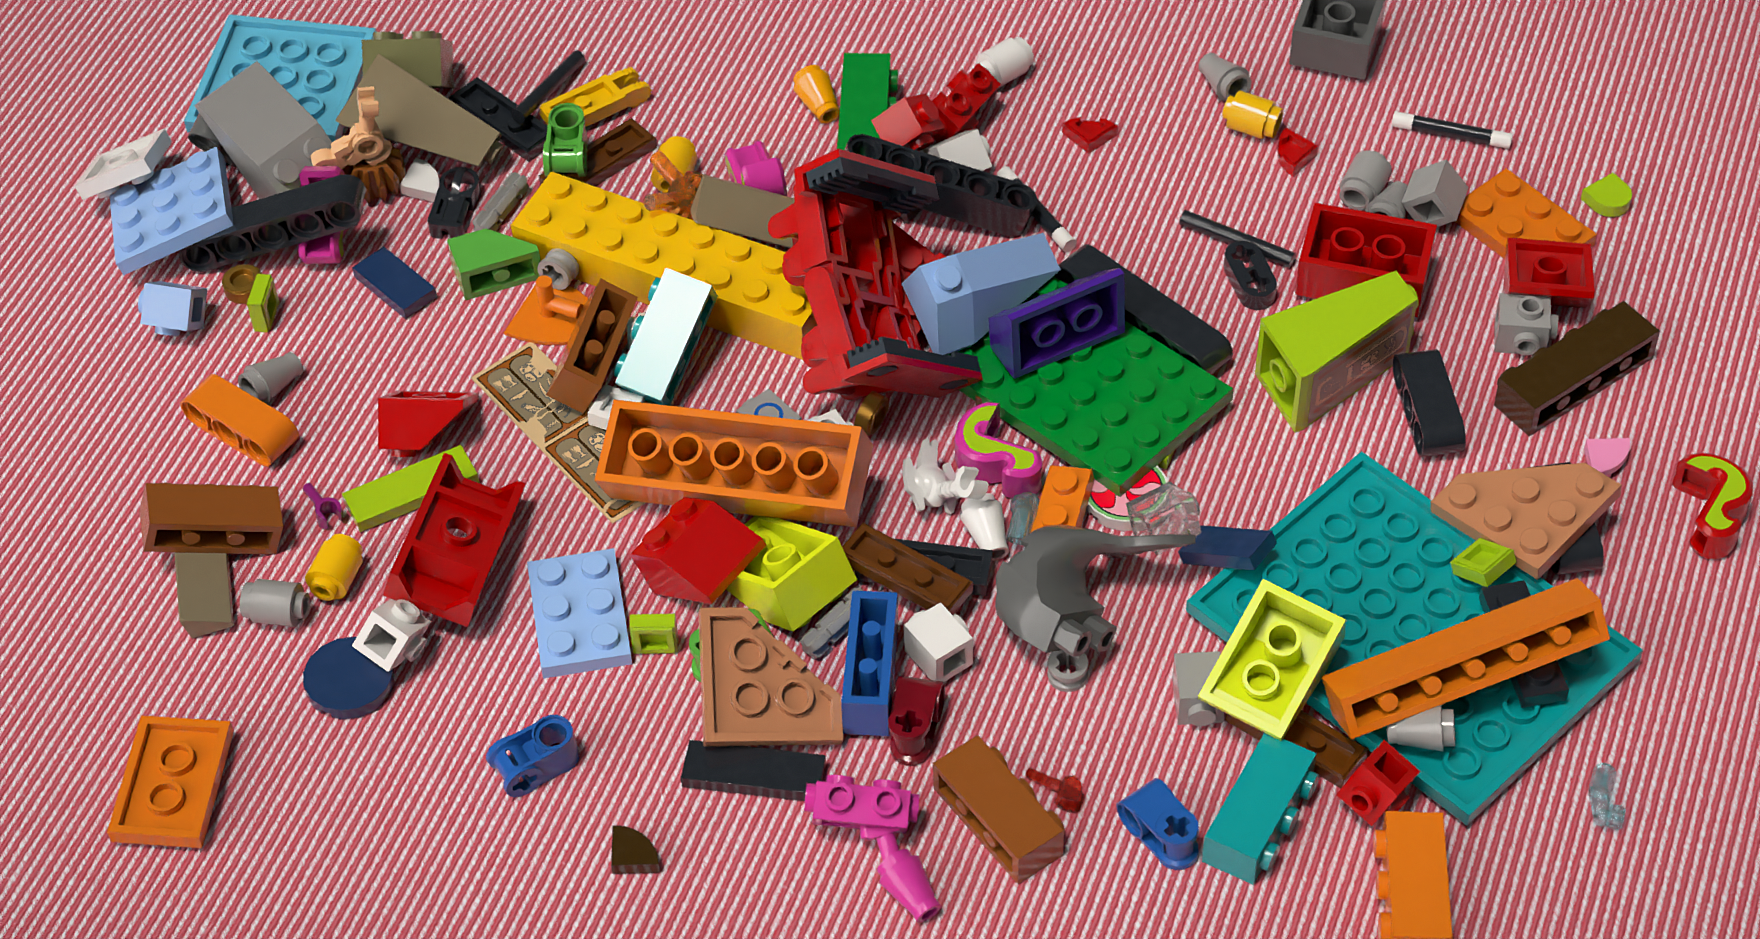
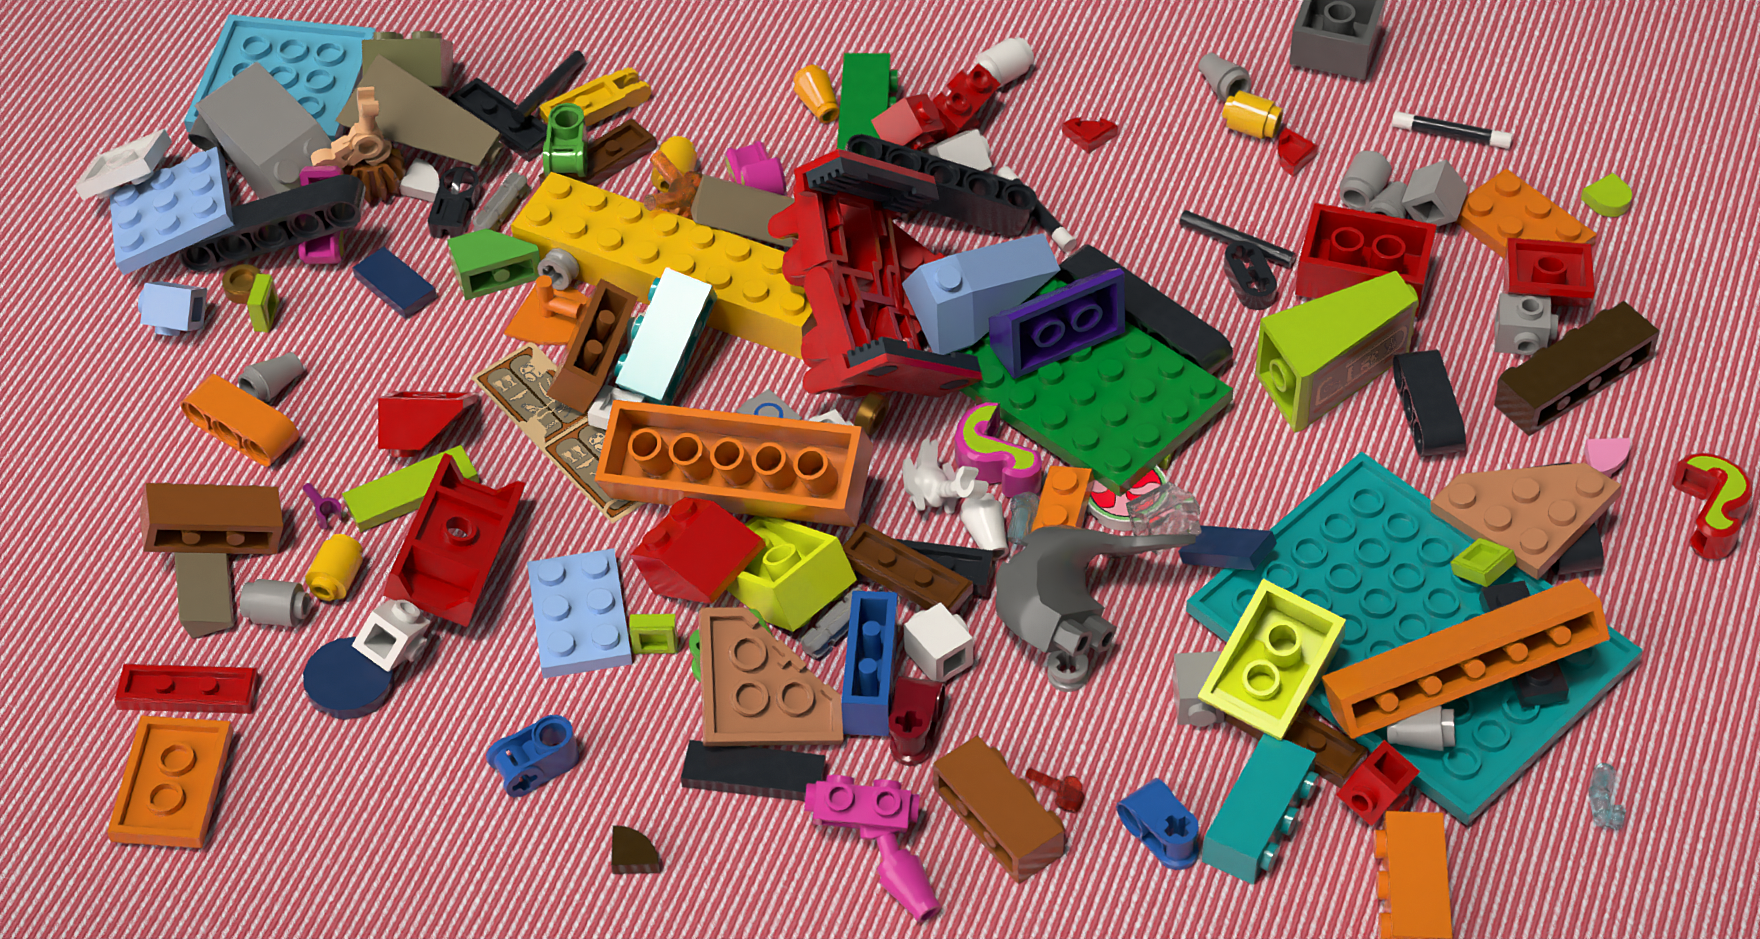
(187, 688): none -> red tile

